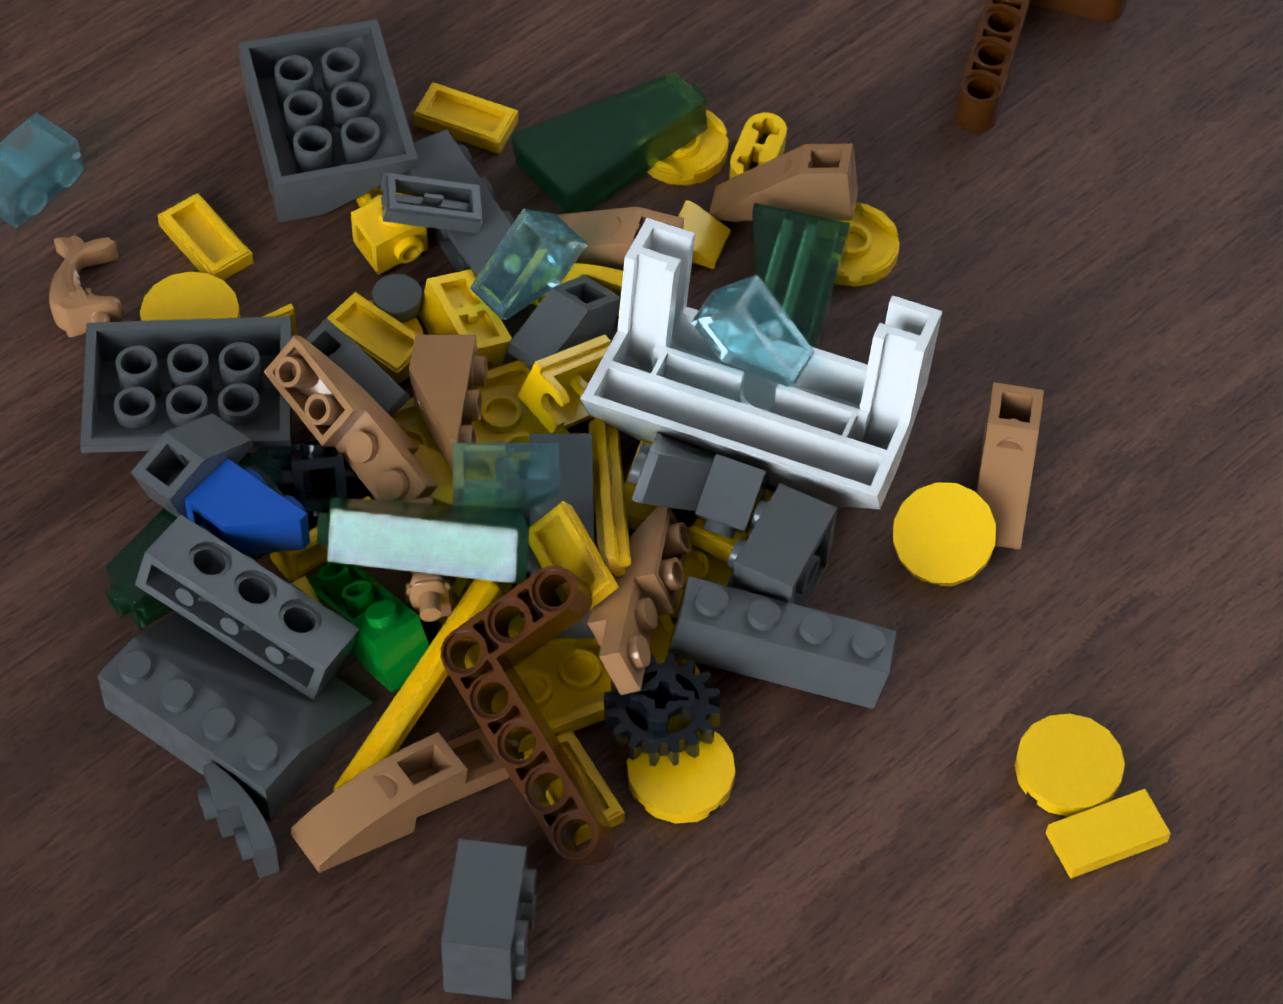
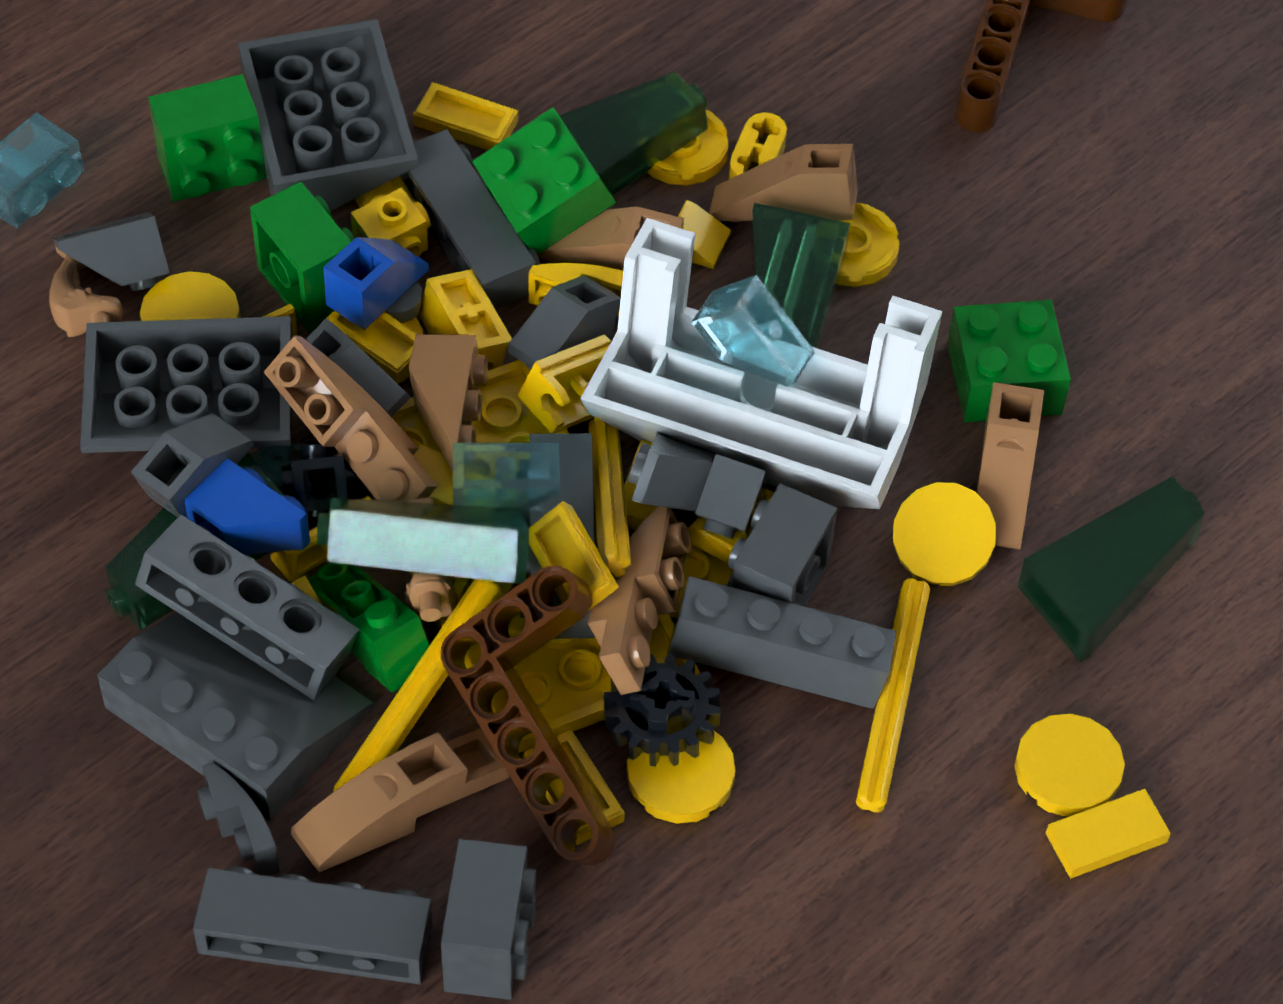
(120, 250): none -> dark grey slope
(205, 238): yellow tile -> none
(207, 137): none -> green brick
(292, 246): none -> green brick
(313, 925): none -> dark grey brick
(370, 278): none -> blue slope
(431, 209): dark grey tile -> none
(527, 262): clear light blue slope -> none
(543, 181): none -> green brick
(893, 699): none -> yellow axle
(1007, 346): none -> green brick
(1110, 564): none -> clear green slope

